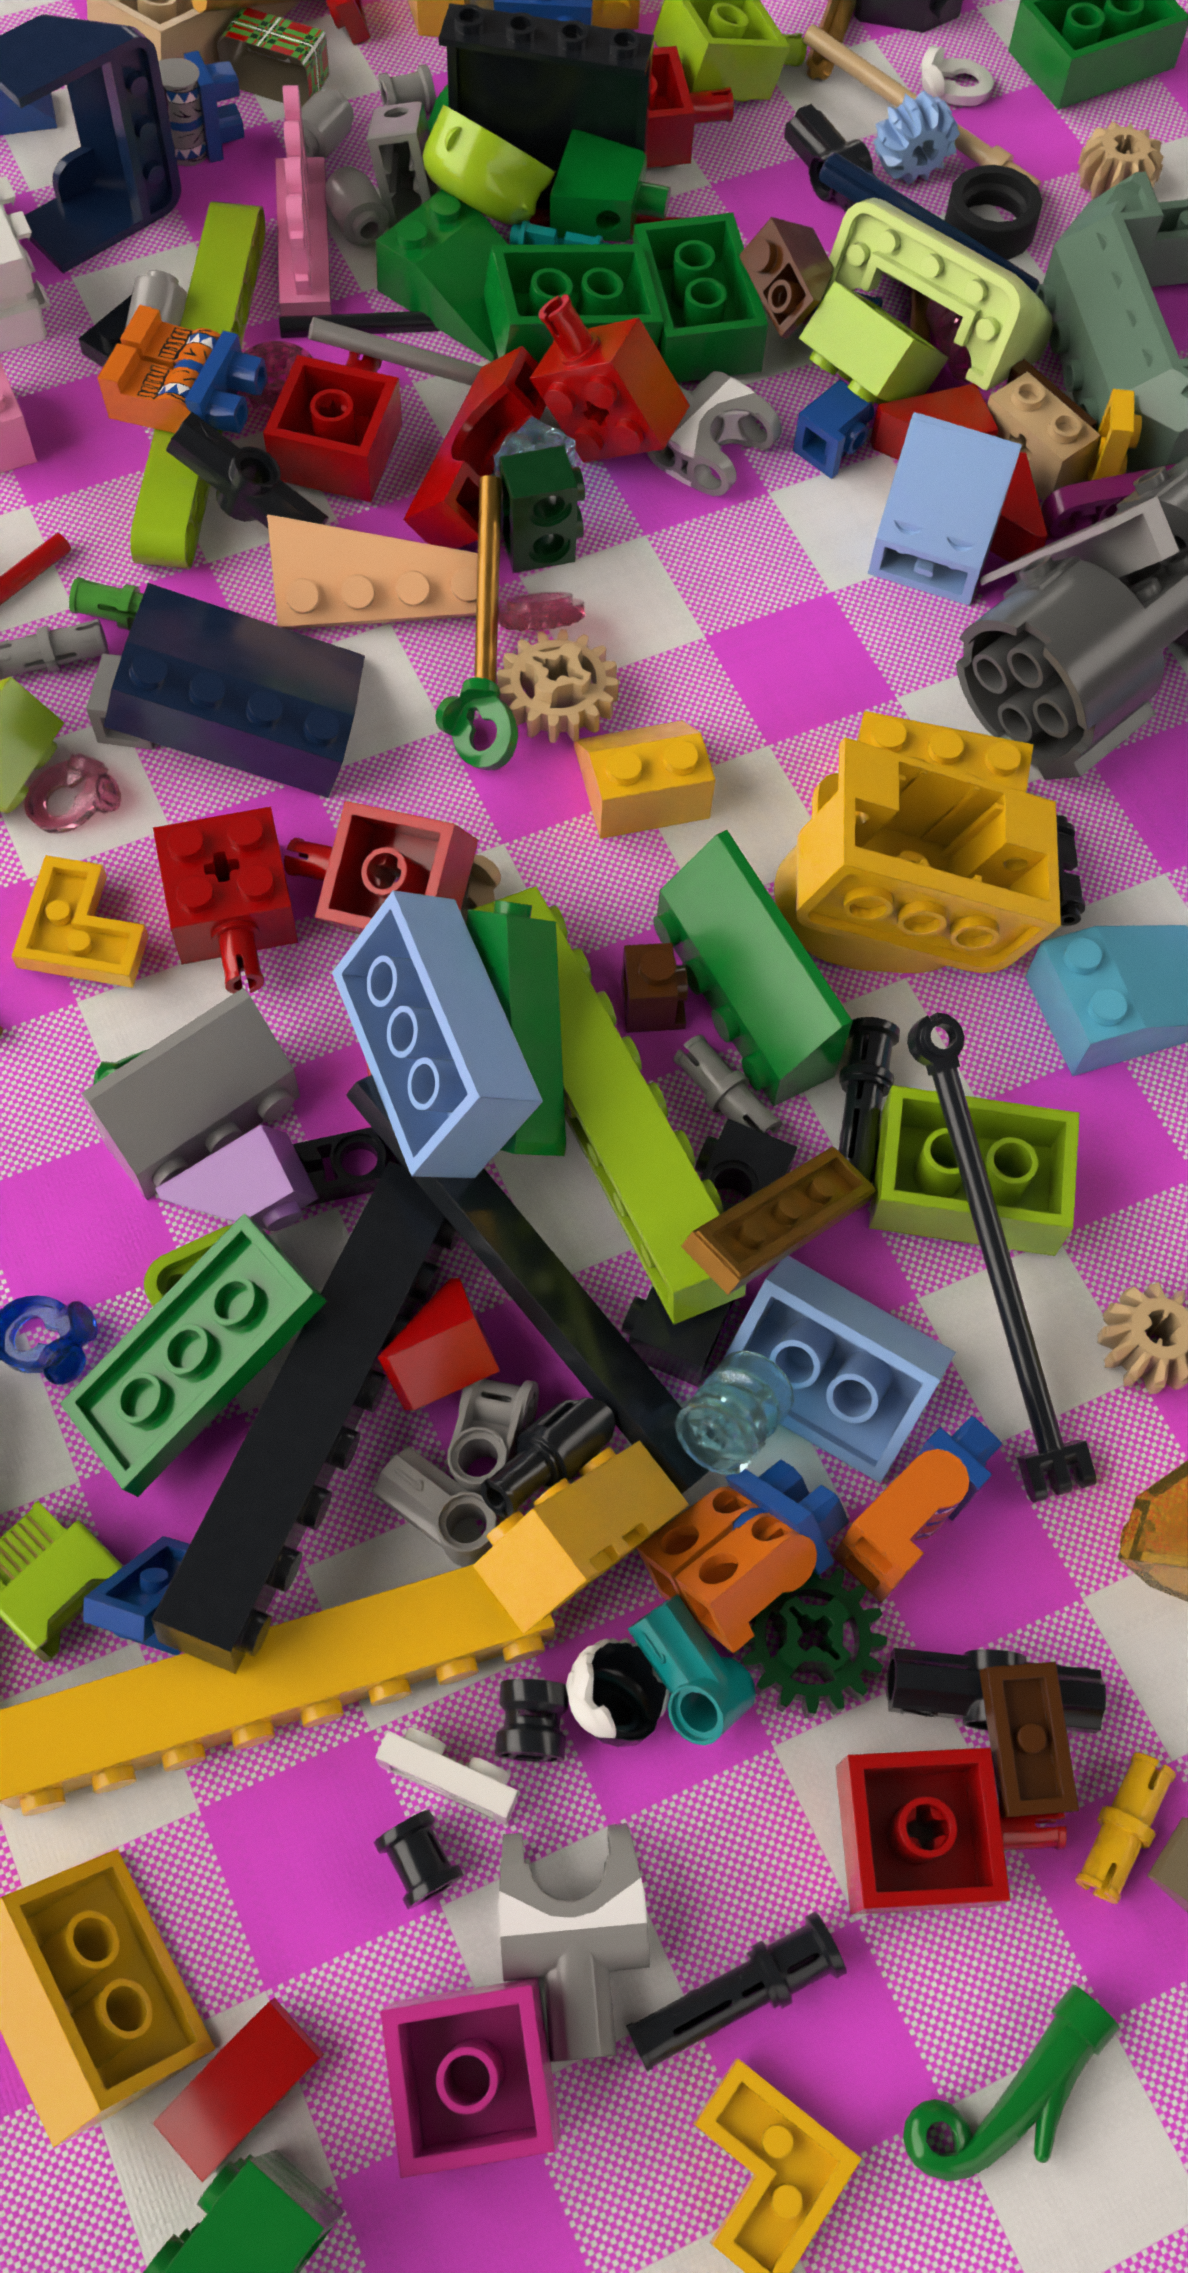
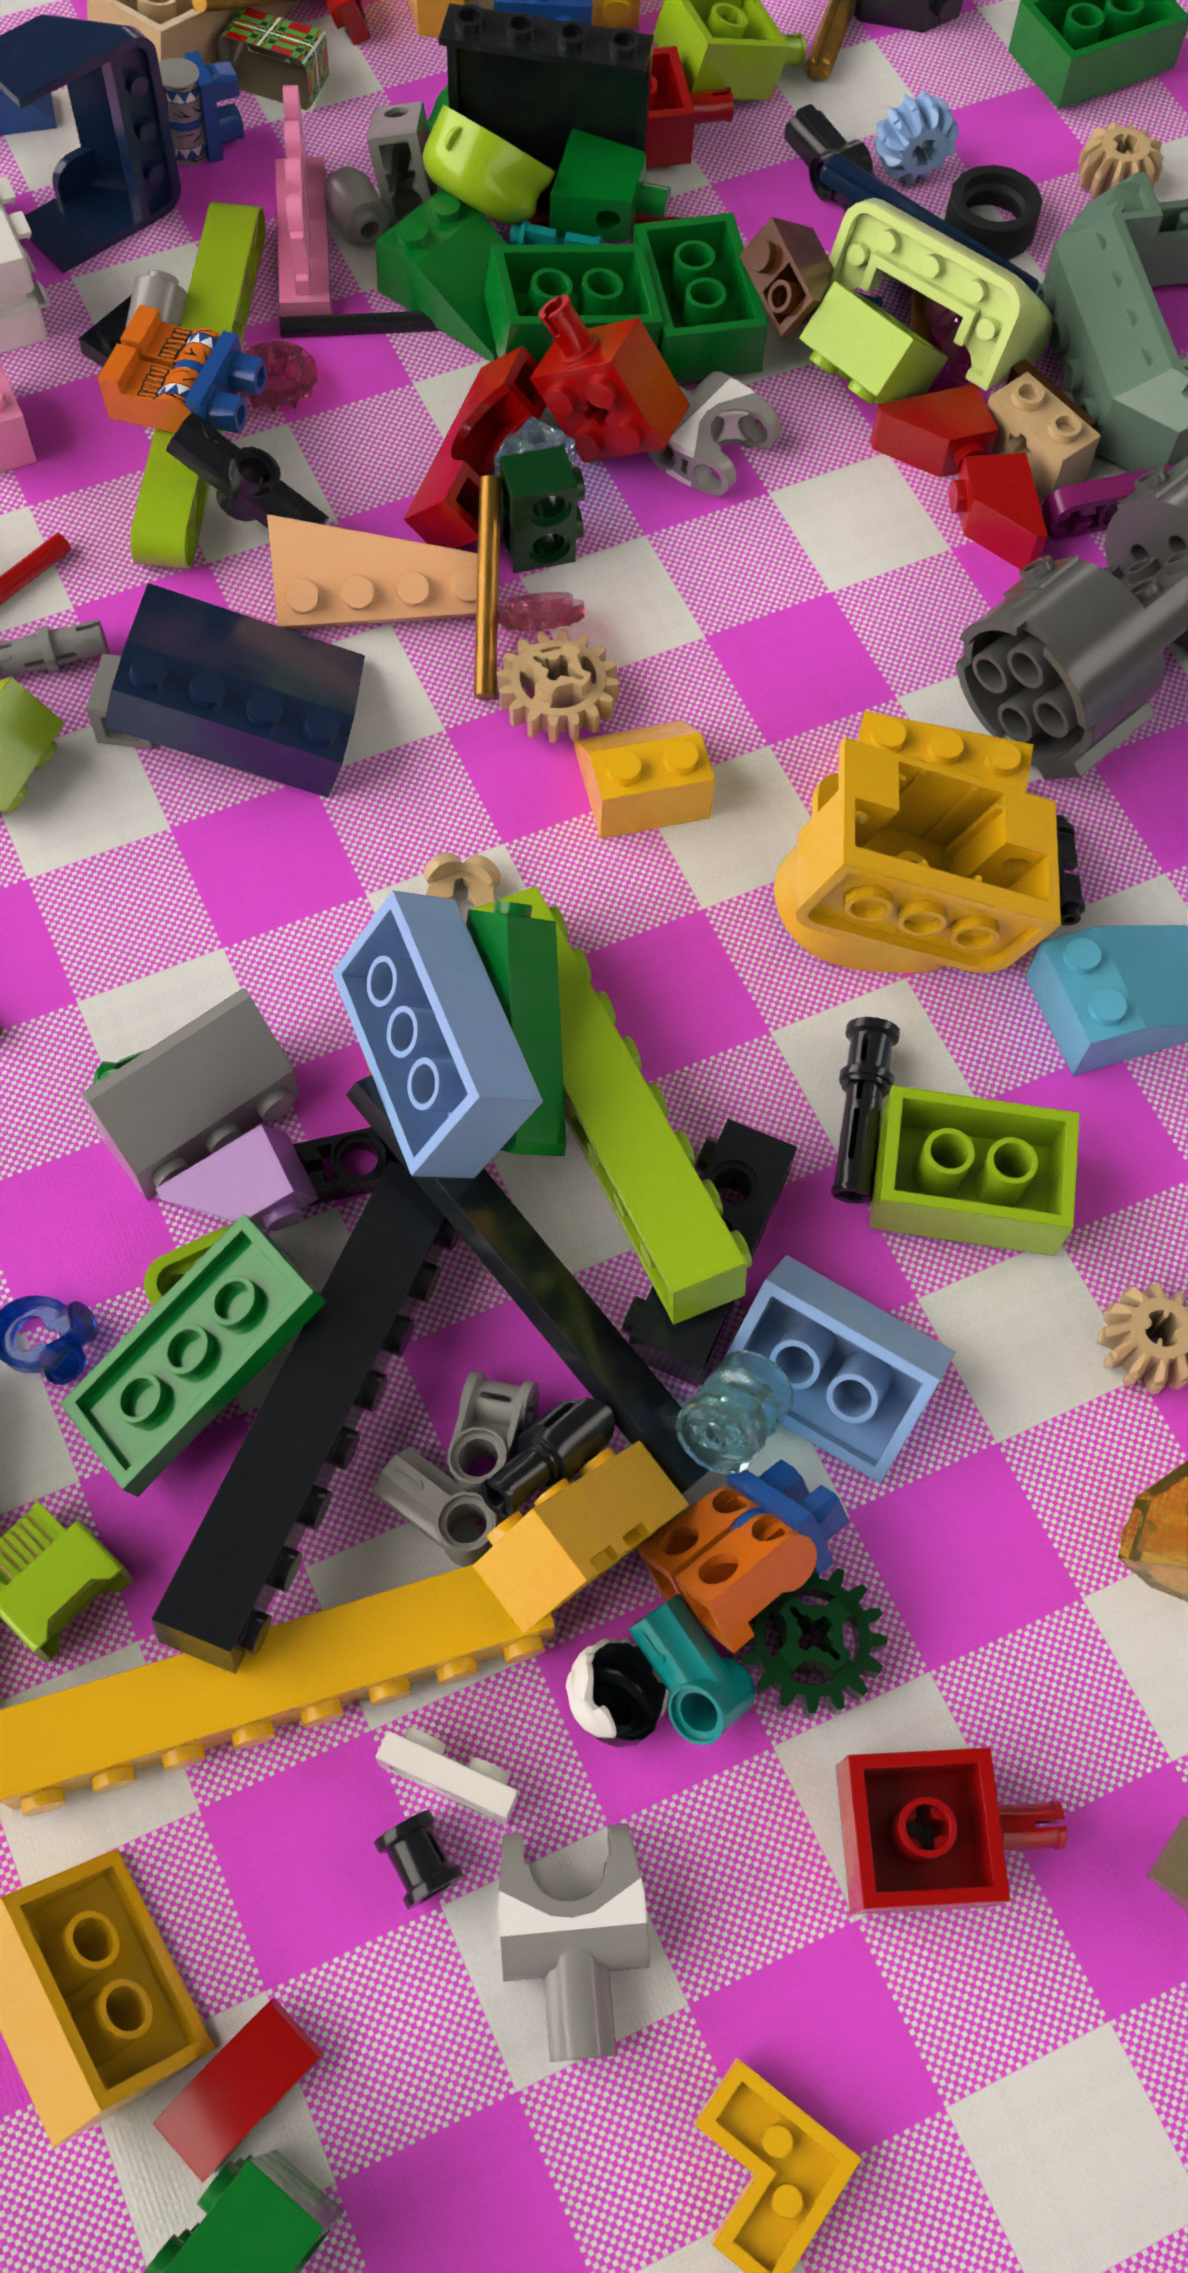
(65, 935): yellow plate -> none
(99, 793): clear pink piece -> none
(105, 601): bright green pin -> none
(133, 1593): blue slope -> none
(226, 891): red brick -> none
(326, 122): light grey brick -> none
(335, 425): red brick -> none
(372, 851): red brick -> none
(392, 351): light grey bar -> none
(408, 88): light grey bush -> none
(439, 1350): red slope -> none
(456, 718): green piece -> none
(470, 2077): dark pink brick -> none
(532, 1720): black wheel -> none
(653, 988): reddish brown brick -> none
(725, 1088): light grey pin -> none
(752, 972): green slope -> none
(767, 1977): black pin -> none
(778, 1219): pearl gold tile -> none
(832, 428): blue brick -> none
(894, 93): tan bar -> none
(915, 1505): orange hips -> none
(936, 67): white piece -> none
(943, 508): light blue slope -> none
(951, 1687): black piece -> none
(1028, 1740): reddish brown plate -> none
(1033, 2096): green plant -> none
(1052, 1452): black hinge -> none
(1115, 544): light grey panel -> none
(1118, 432): yellow plate -> none
(1125, 1827): yellow pin -> none

